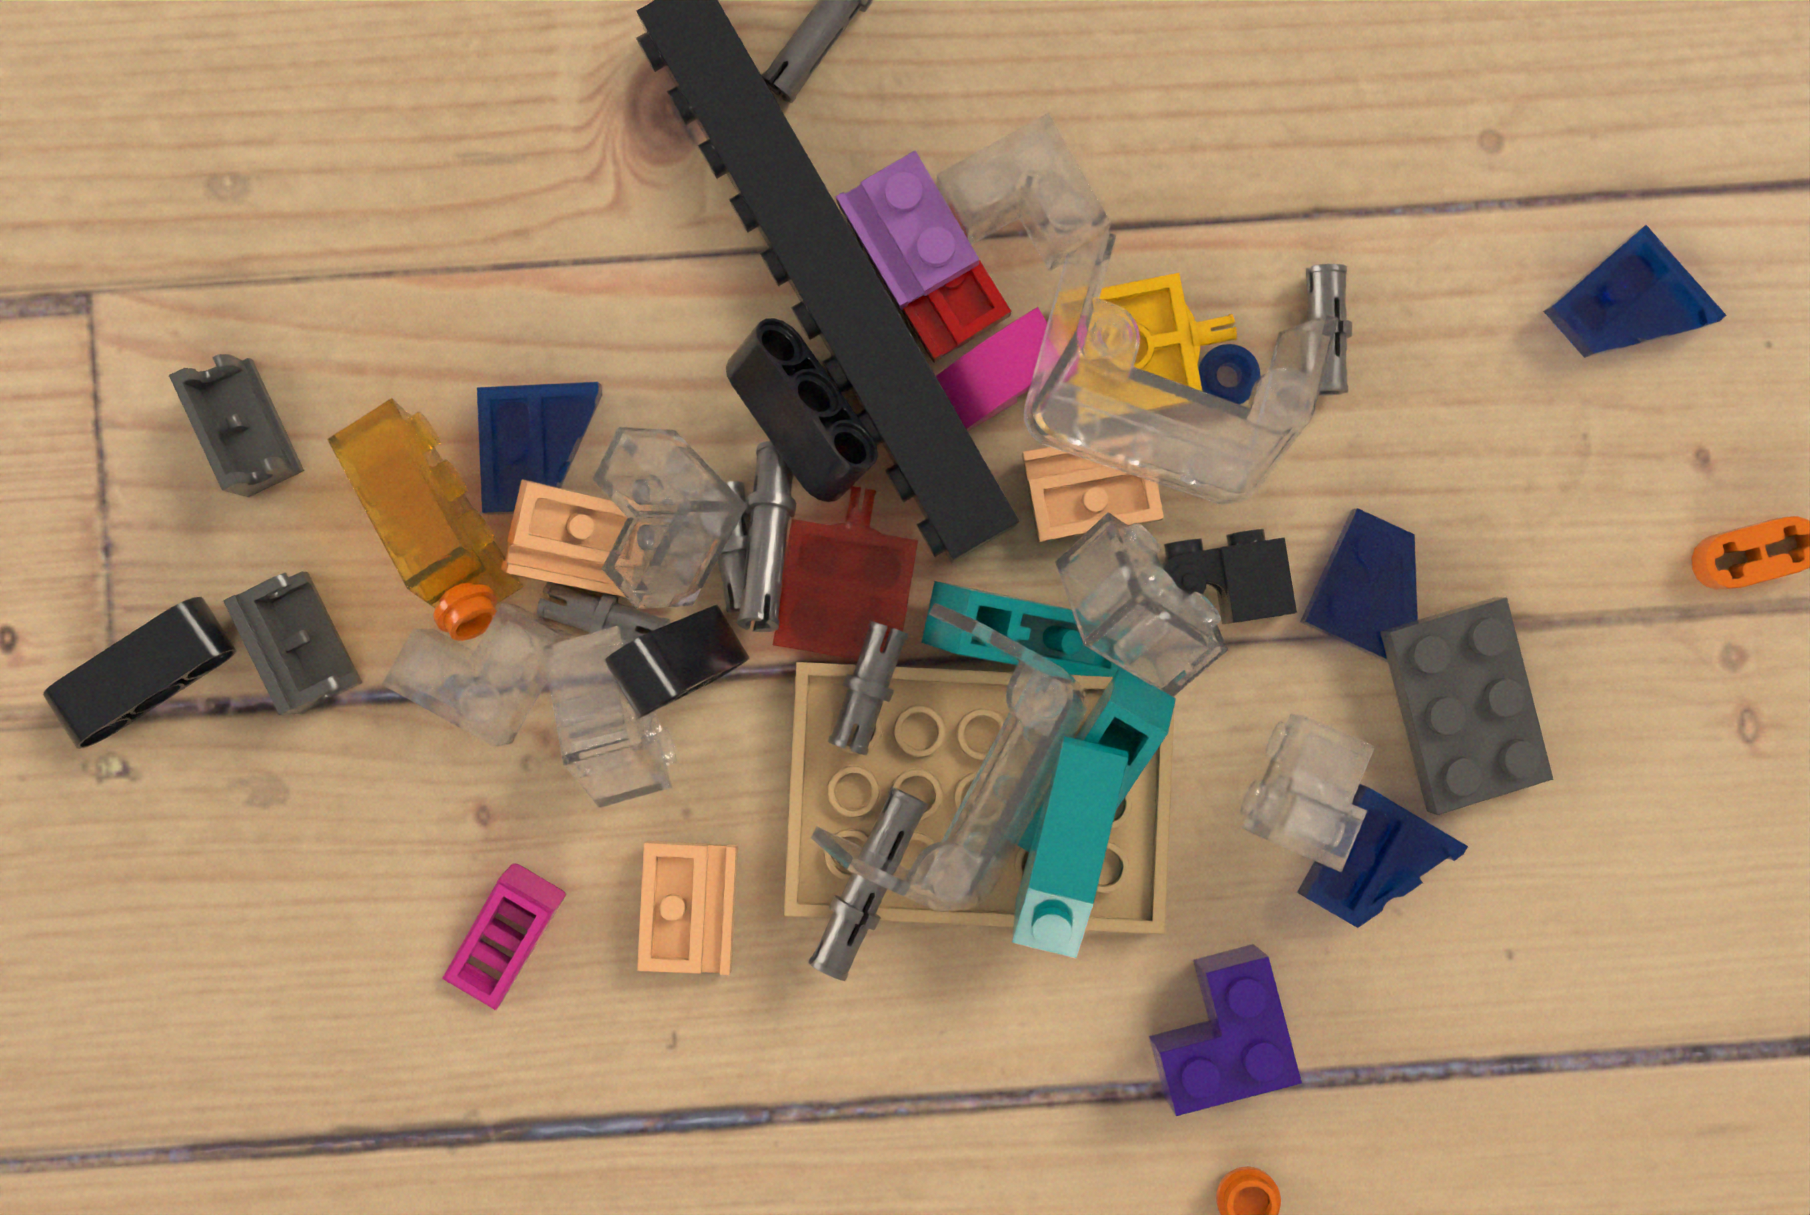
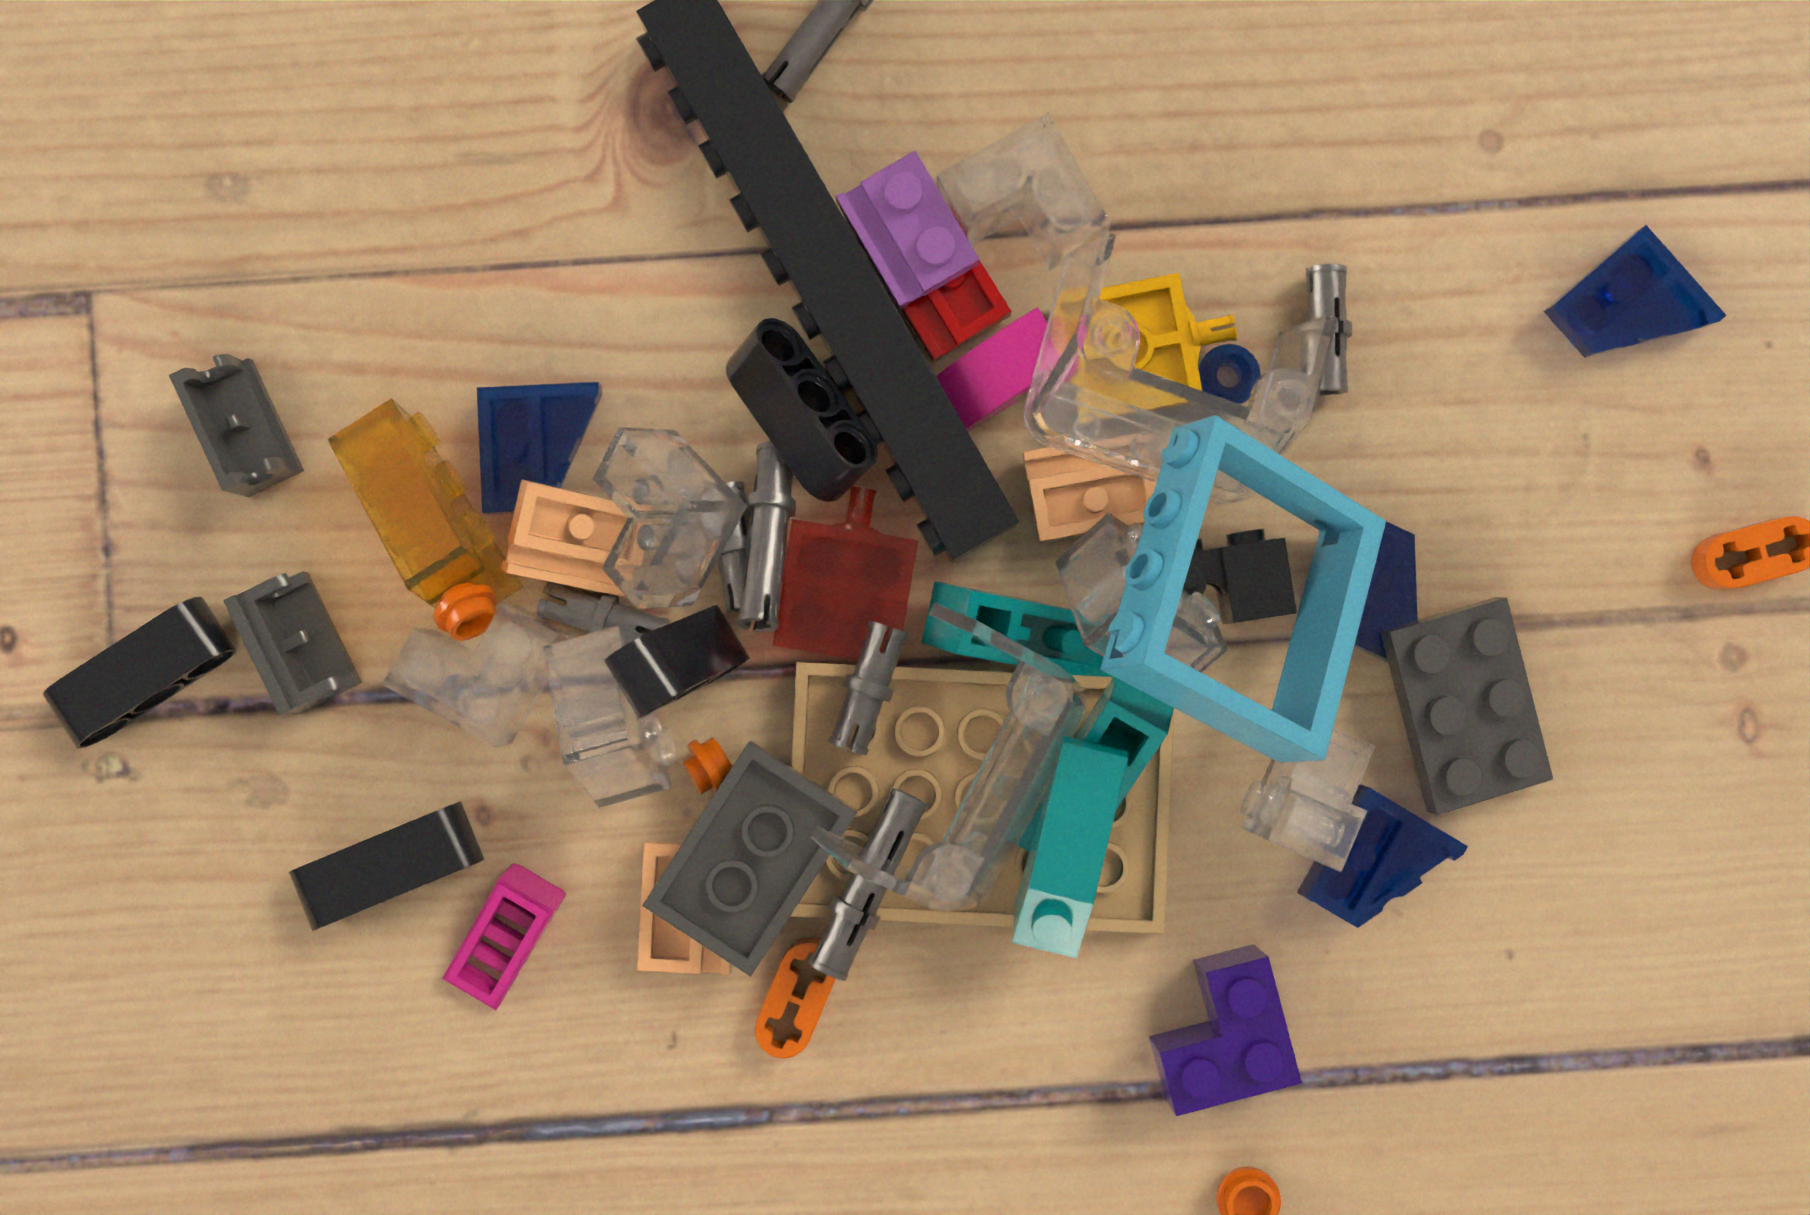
(386, 865): none -> black beam
(706, 765): none -> orange plate
(748, 858): none -> dark grey plate
(782, 991): none -> orange beam
(1327, 615): none -> medium azure window

